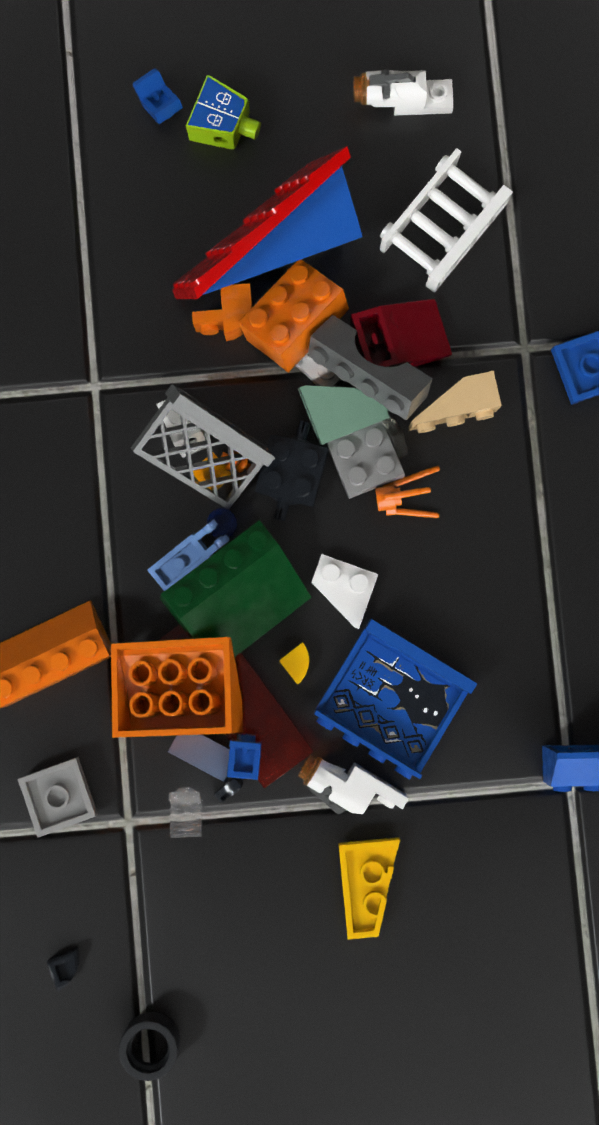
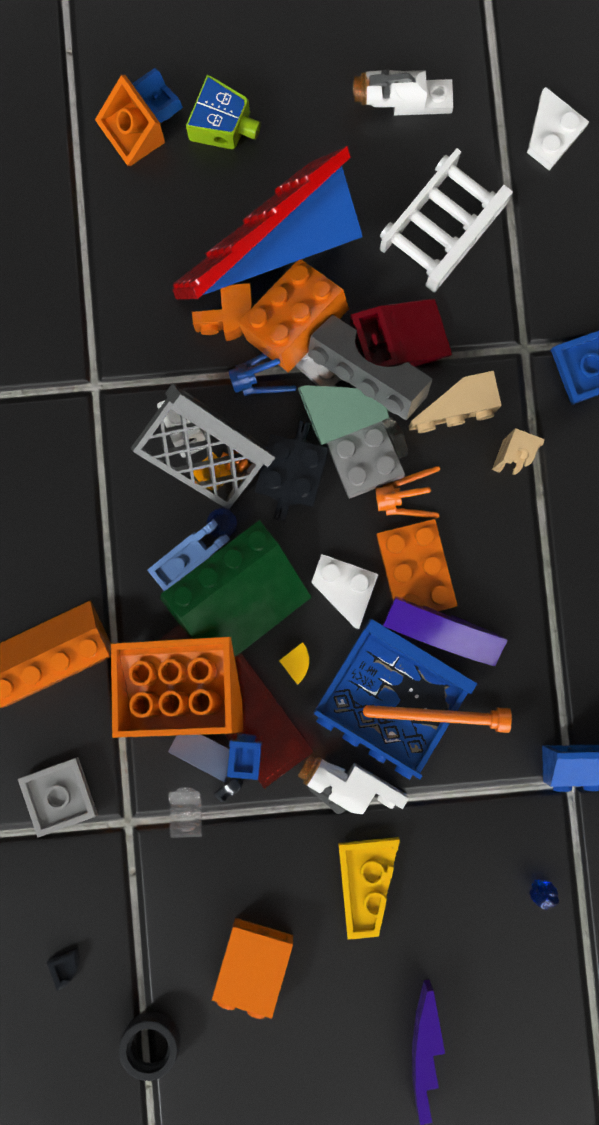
(129, 123): none -> orange slope
(244, 377): none -> blue plant
(253, 969): none -> orange panel
(417, 565): none -> orange plate
(426, 1044): none -> dark purple slope
(445, 631): none -> dark purple slope
(497, 719): none -> orange piece
(517, 448): none -> tan hinge
(544, 894): none -> clear blue plate
(554, 129): none -> white wing

